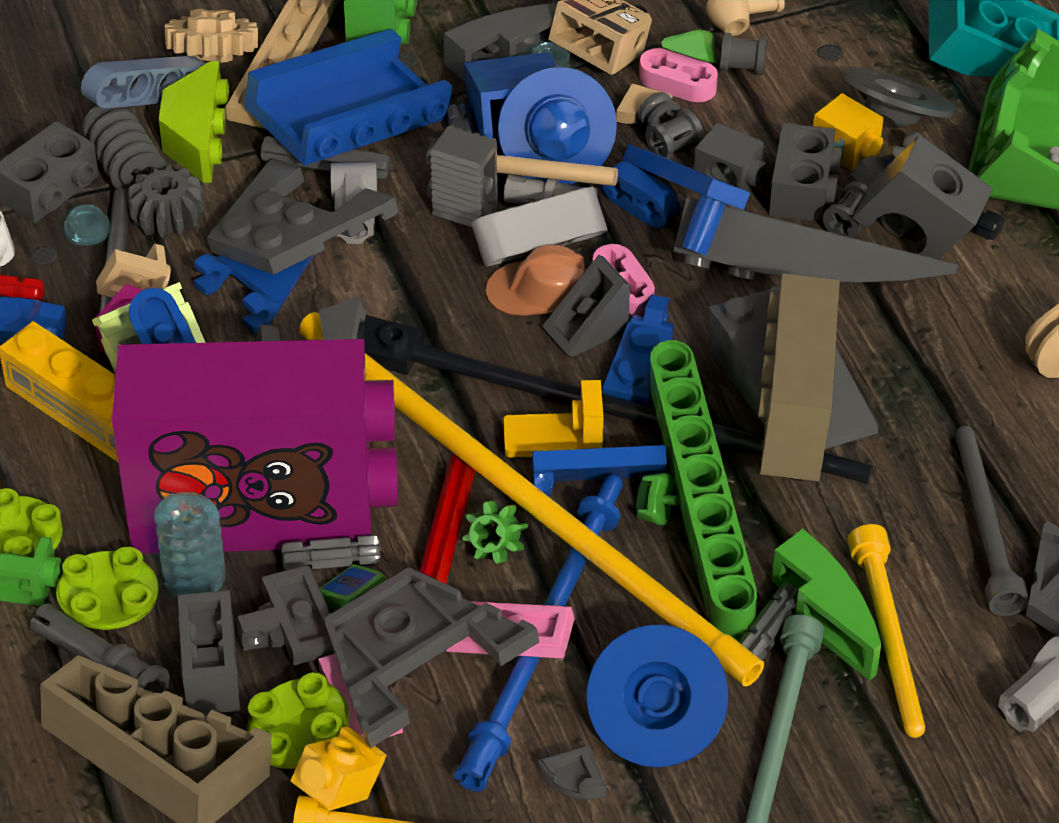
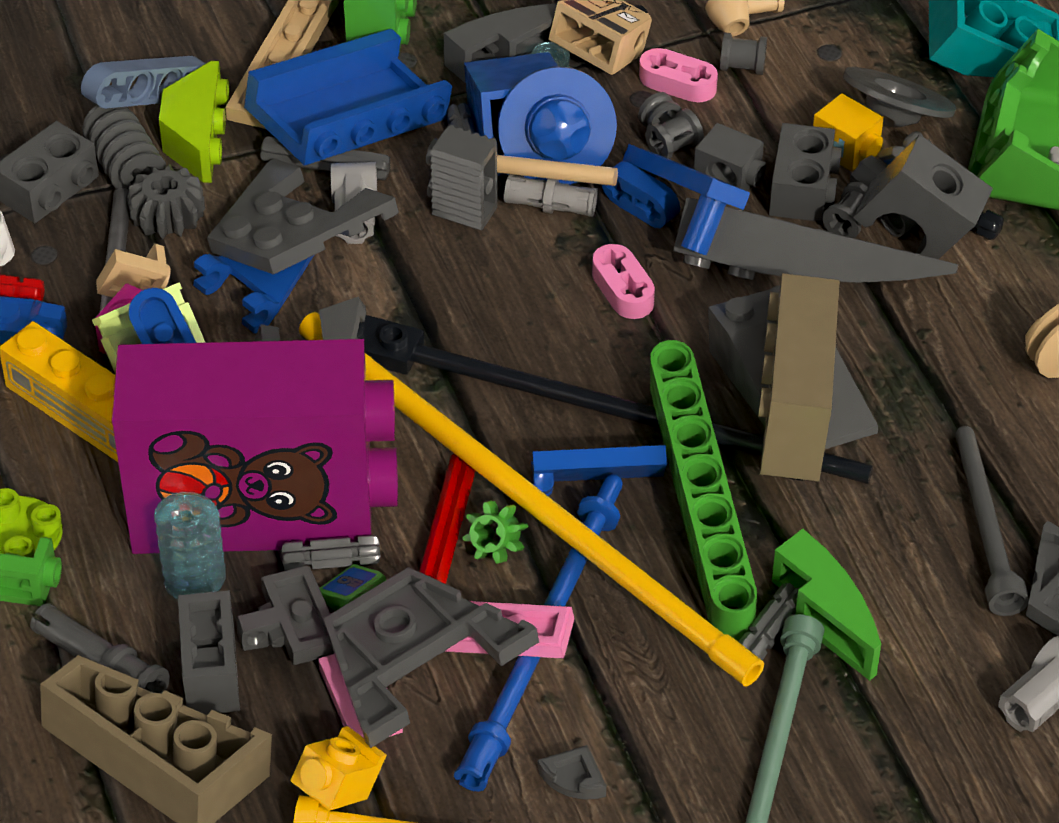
(86, 225): clear light blue plate -> none
(107, 588): lime dish -> none
(211, 35): tan gear -> none
(297, 716): lime dish -> none
(536, 283): nougat piece -> none
(549, 221): light grey beam -> none
(558, 431): yellow bracket -> none
(591, 310): dark grey slope -> none
(631, 103): tan tile -> none
(631, 365): blue hinge -> none
(656, 498): bright green piece -> none
(657, 696): blue hat -> none
(695, 44): bright green slope -> none
(870, 549): yellow piece -> none

